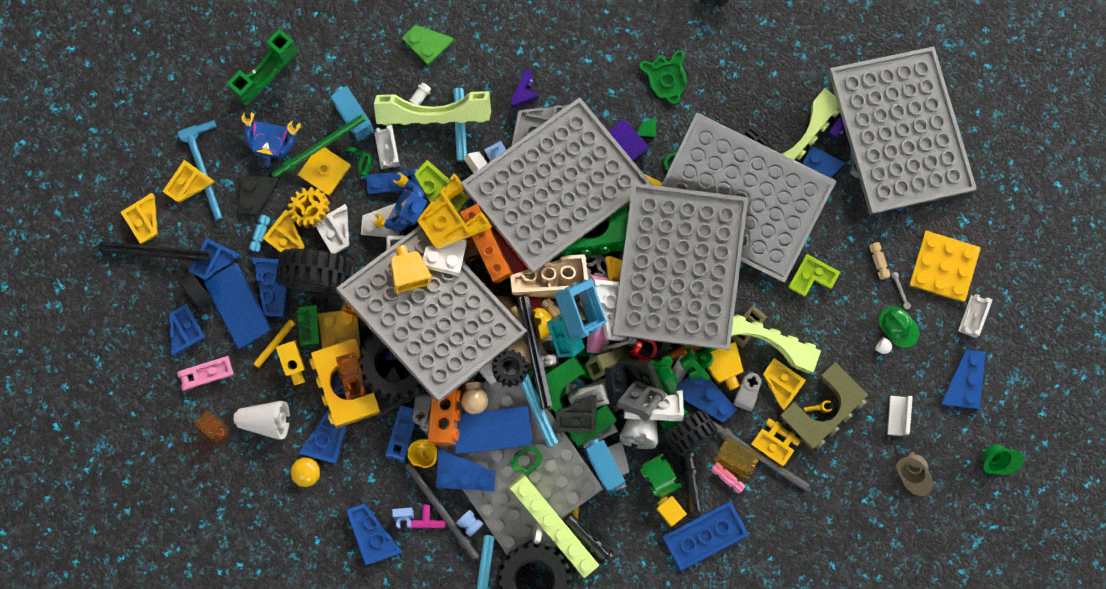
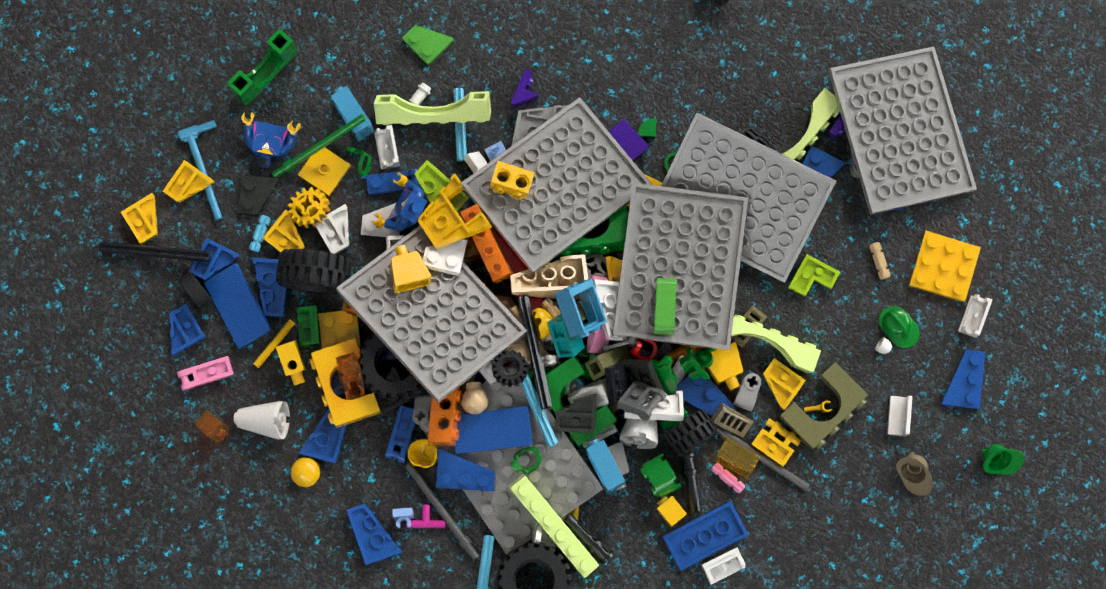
(469, 523): light blue wheel -> none
(513, 175): none -> yellow brick
(665, 306): none -> bright green beam
(666, 77): green tile -> none
(719, 413): none -> dark tan slope
(723, 566): none -> white hinge
(906, 305): light grey hinge -> none

